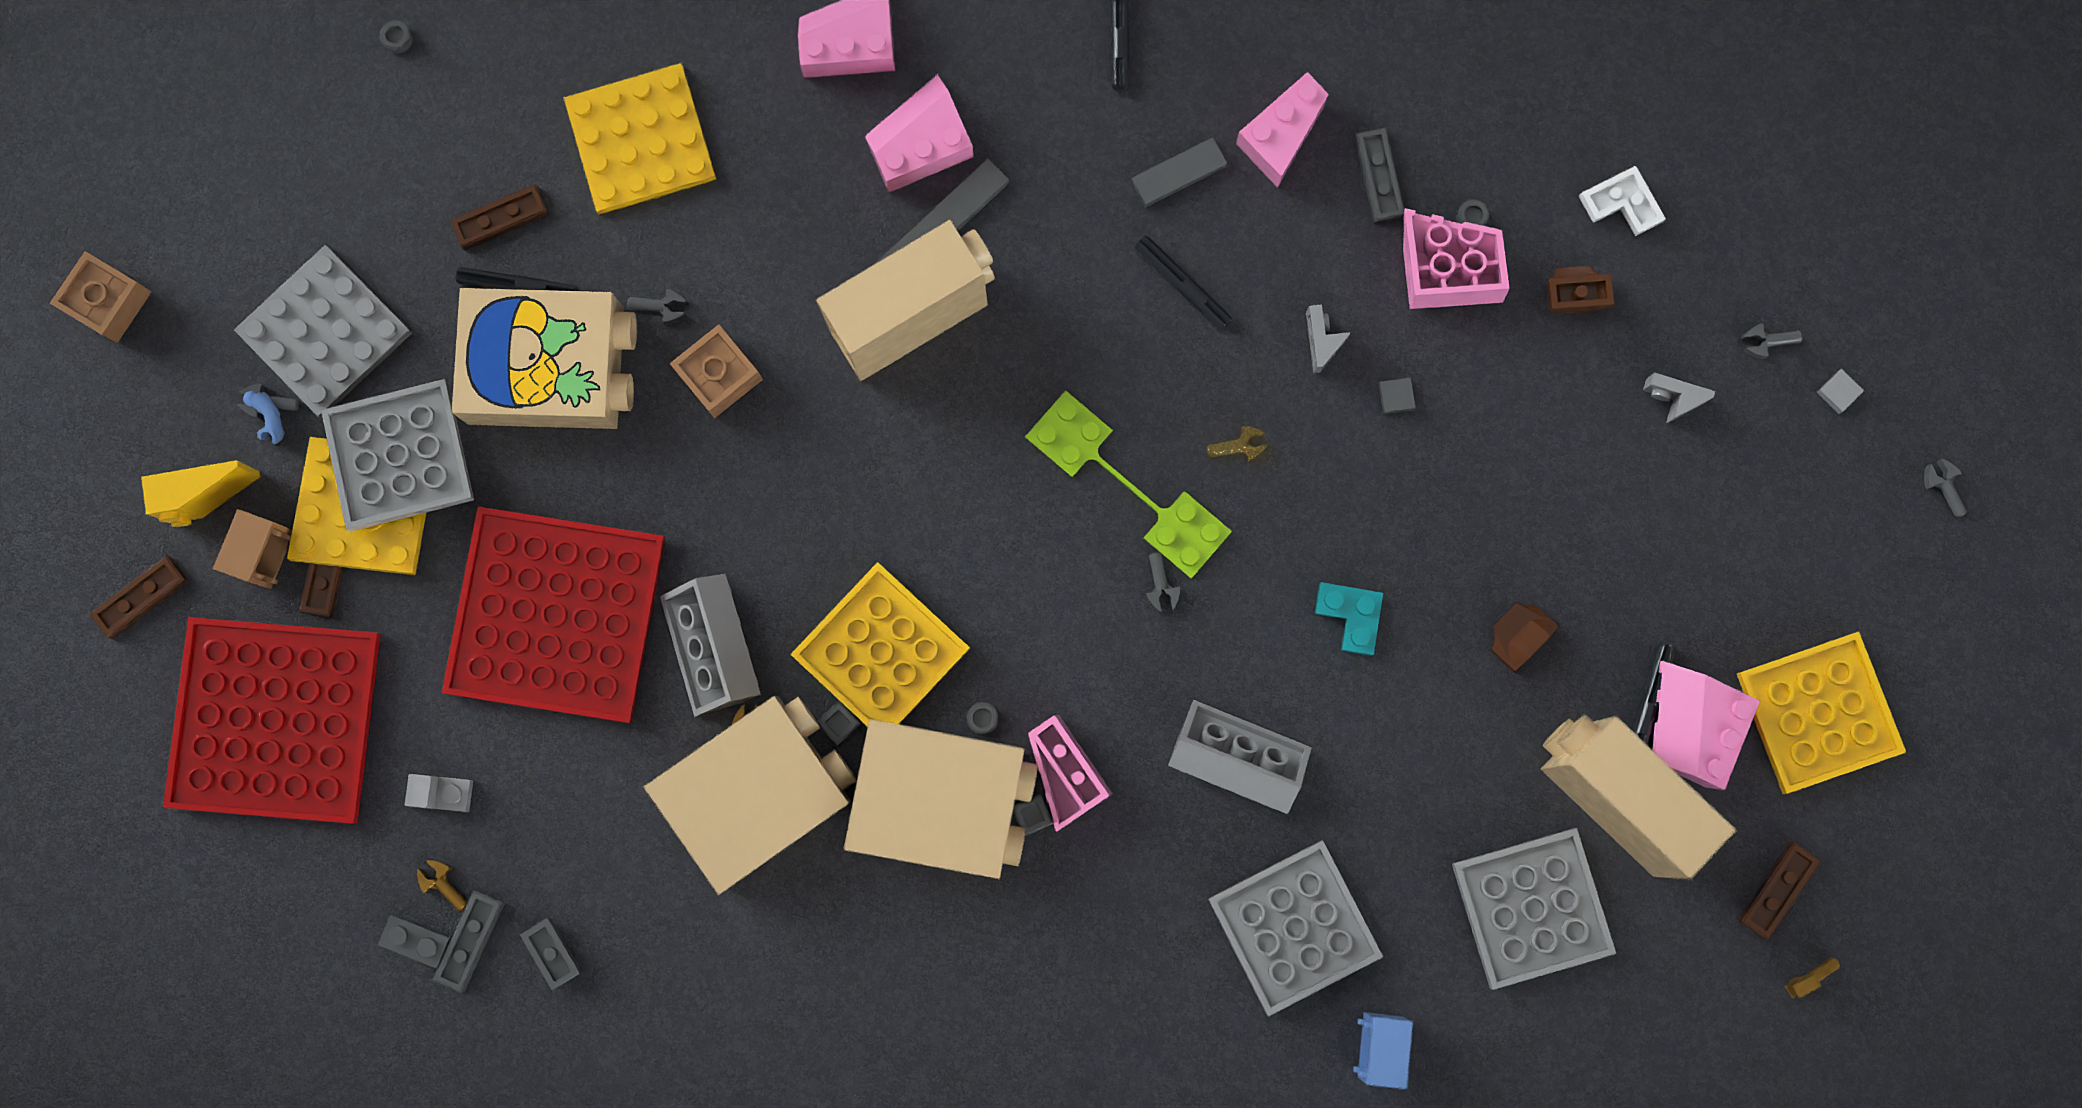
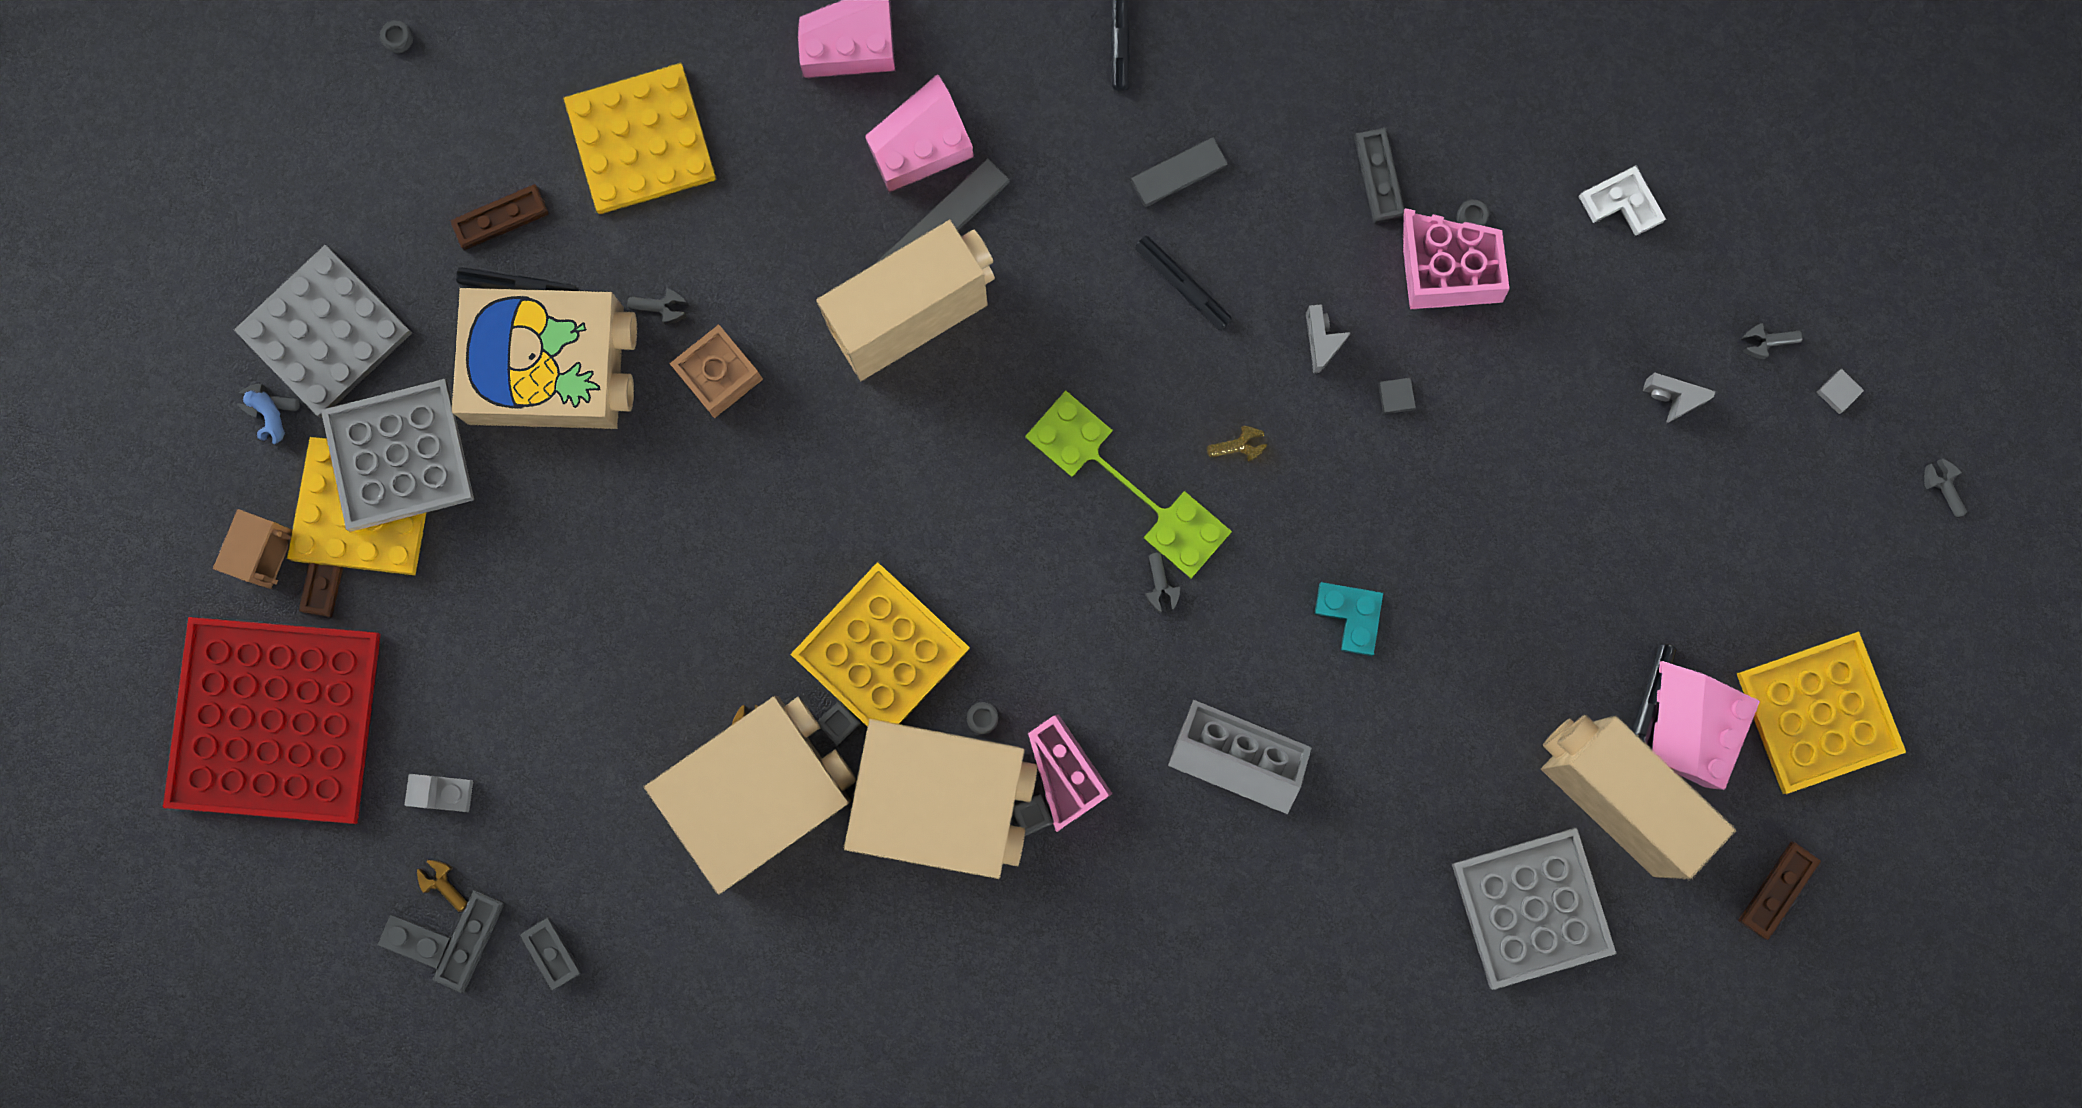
(100, 297): medium nougat container -> none
(138, 597): reddish brown tile -> none
(195, 491): yellow slope -> none
(554, 615): red plate -> none
(710, 644): light grey slope -> none
(1282, 127): bright pink wedge -> none
(1295, 928): light grey plate -> none
(1384, 1050): medium blue container -> none
(1521, 634): reddish brown slope -> none
(1579, 290): reddish brown slope -> none
(1805, 984): pearl gold bar -> none

